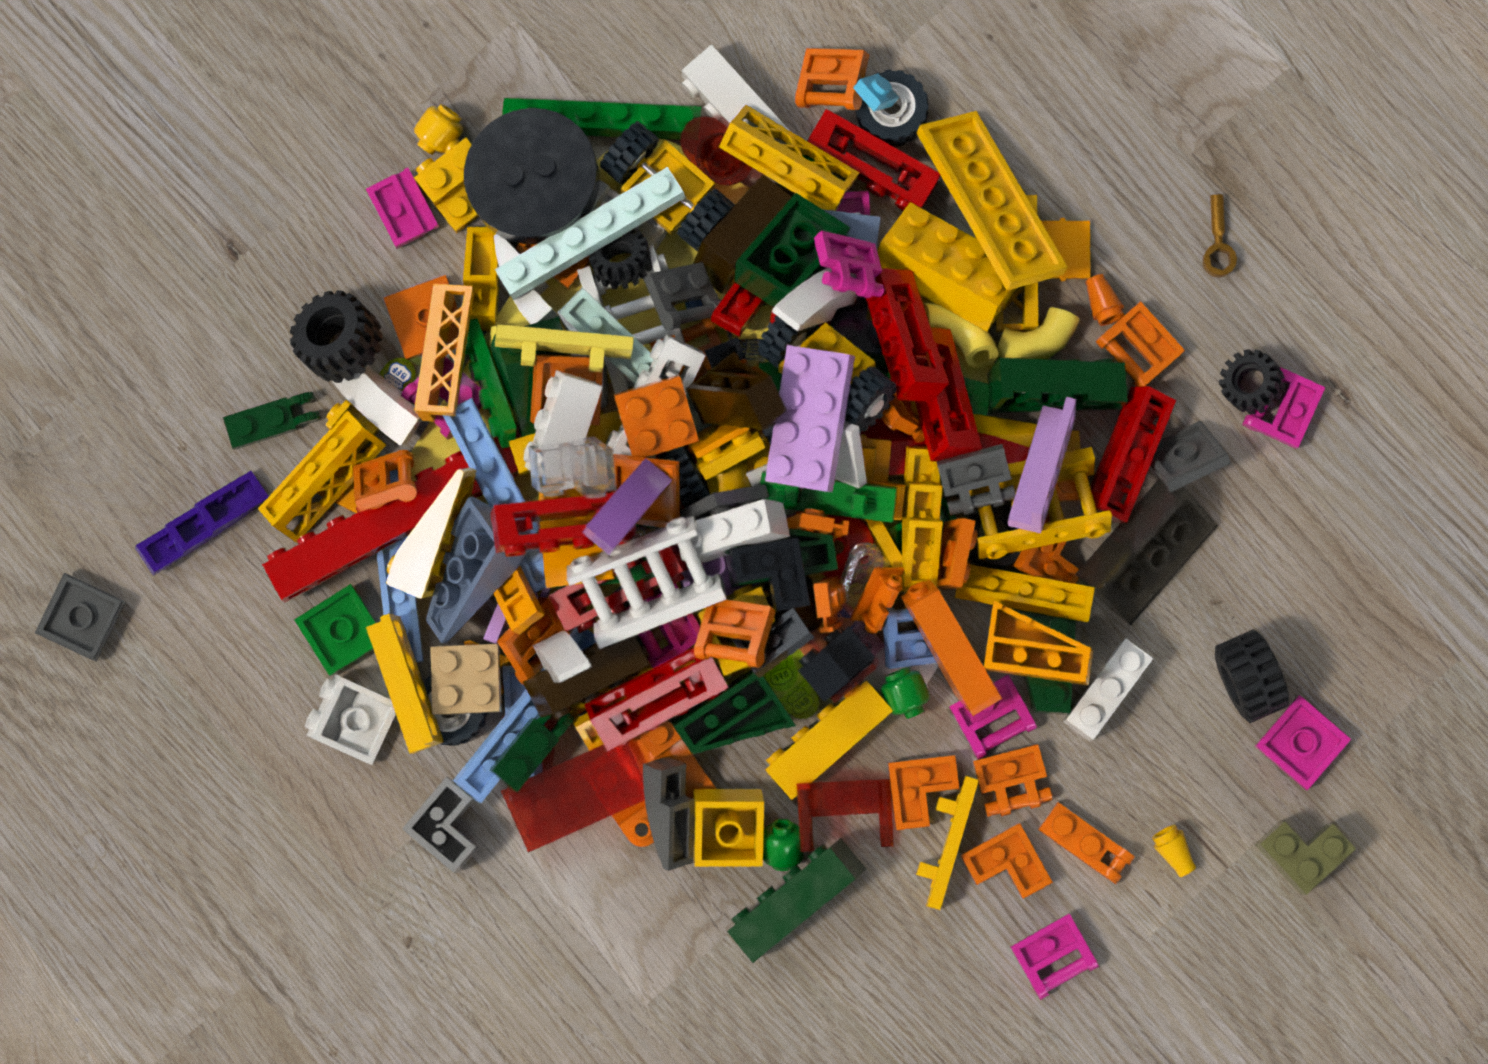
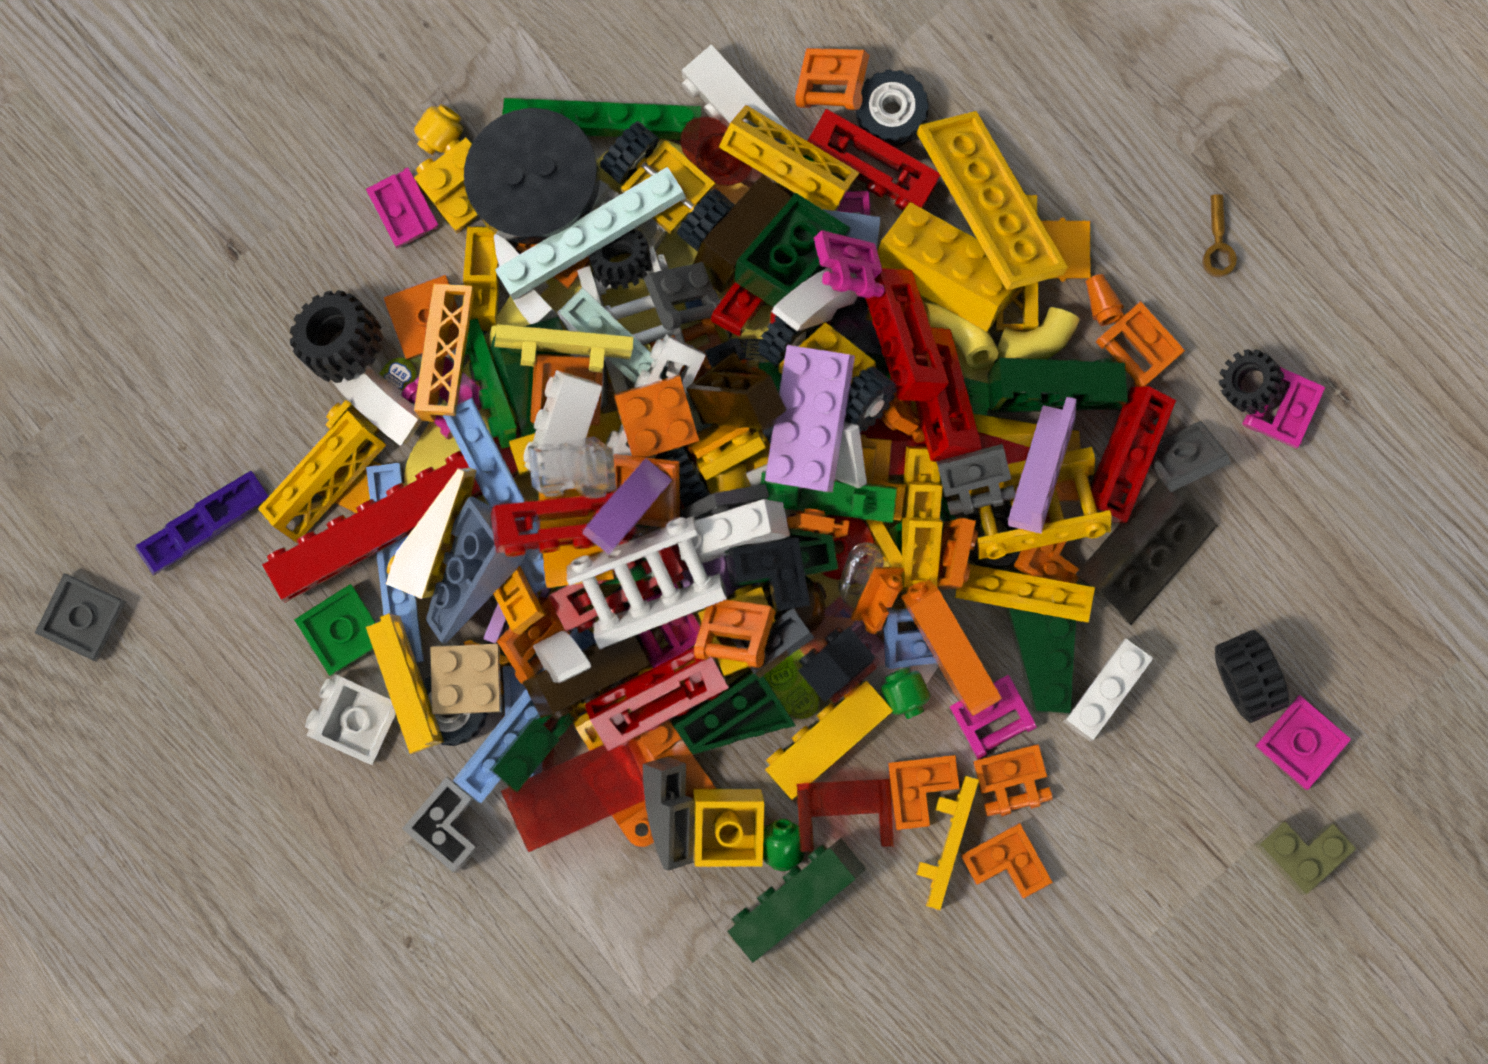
(268, 420): dark green hinge -> none
(373, 484): orange plate -> none
(829, 601): orange plate -> none
(876, 92): medium azure plate -> none
(1033, 650): light orange wedge -> none
(1048, 946): dark pink plate -> none
(1085, 842): orange plate -> none
(1174, 849): yellow cone -> none

